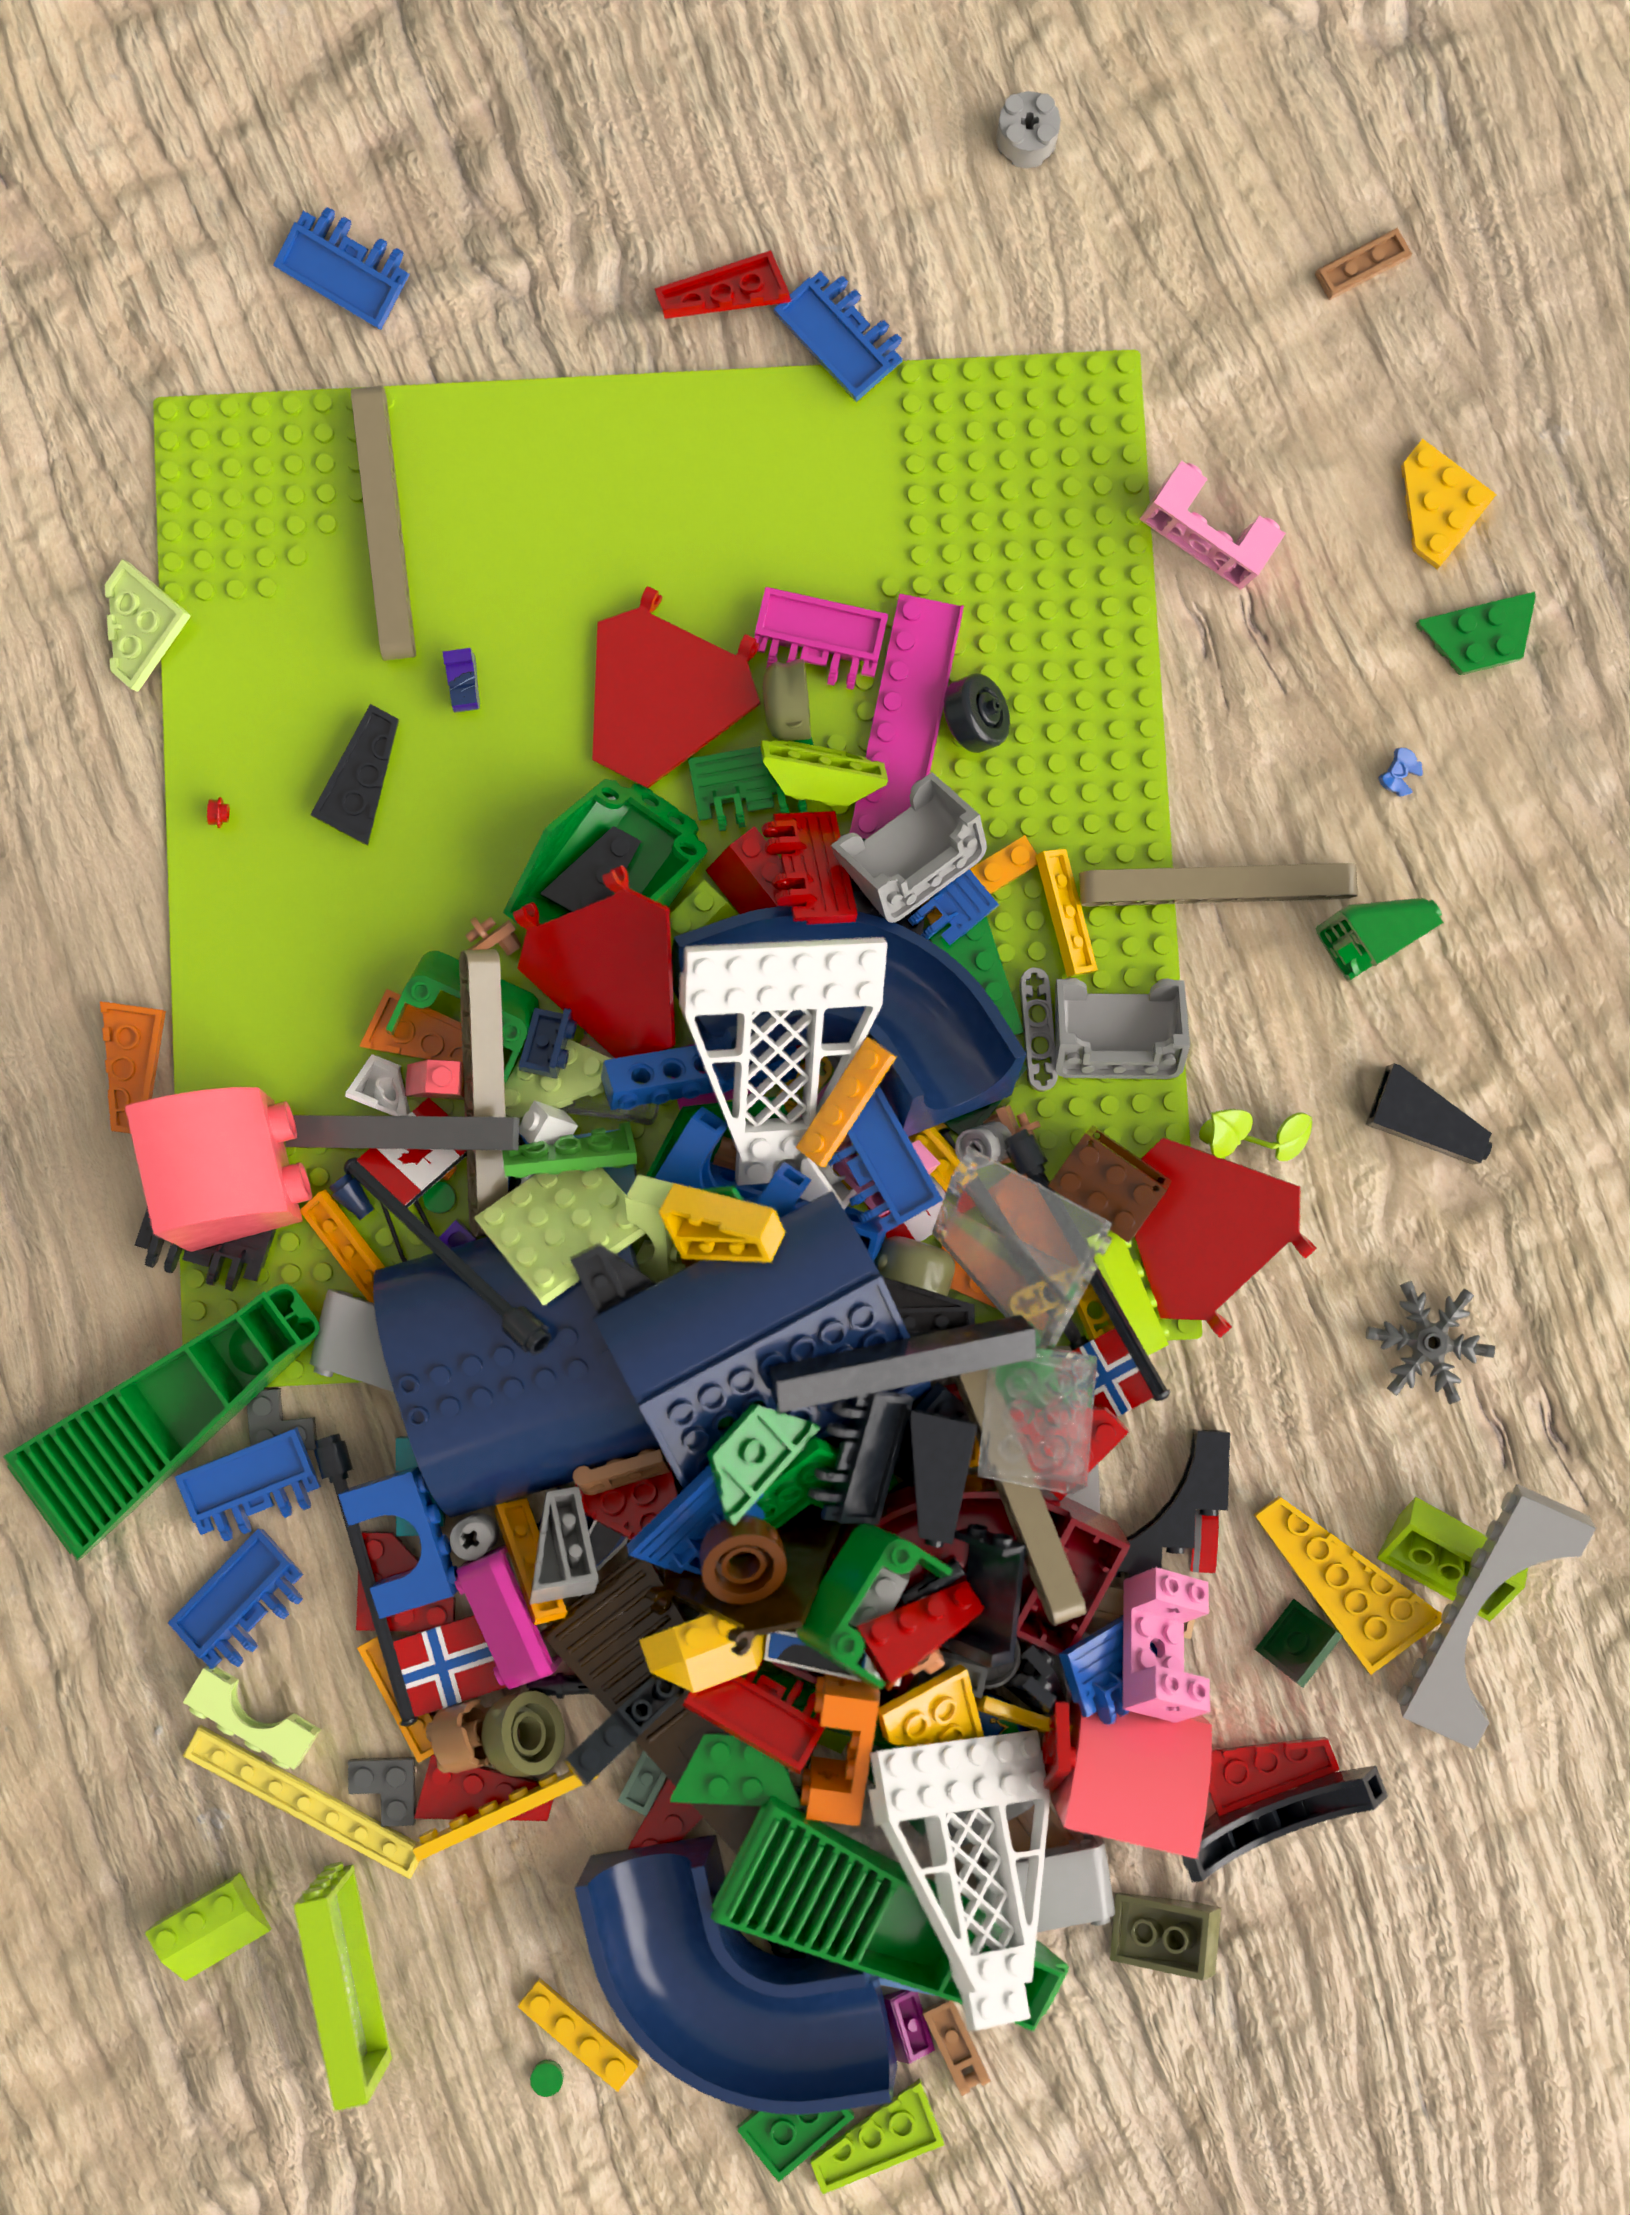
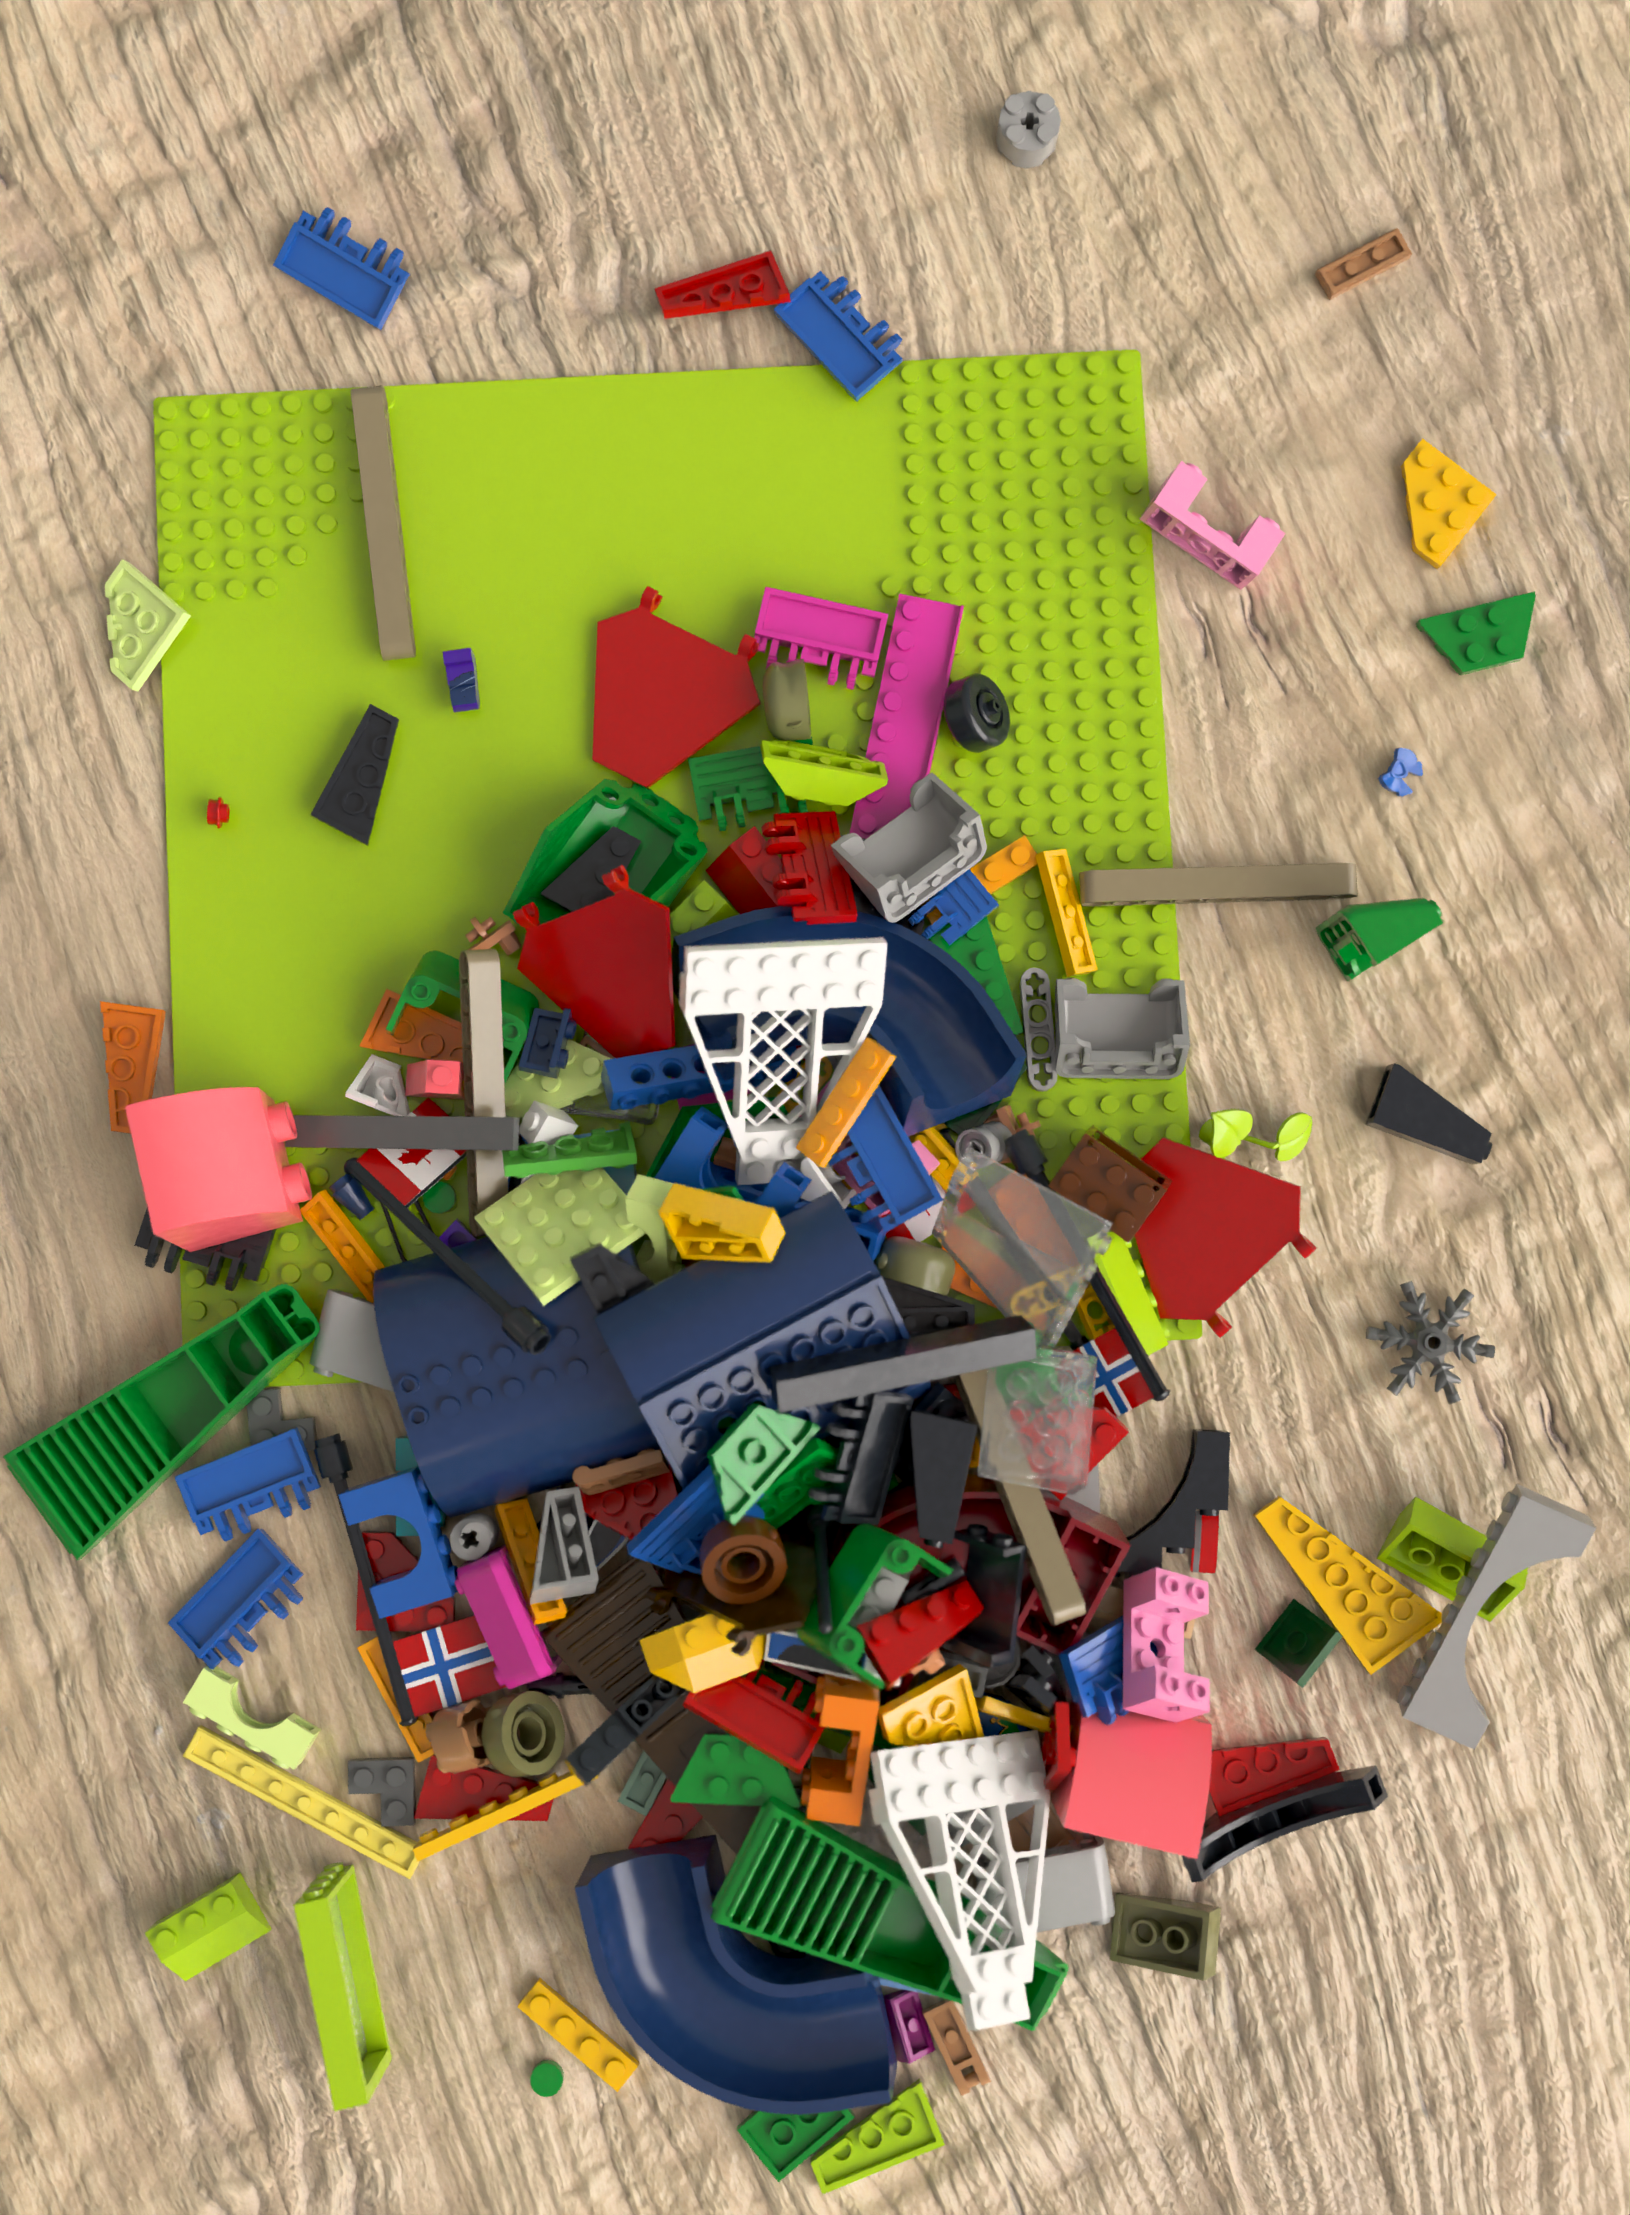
(820, 1529): none -> black piece

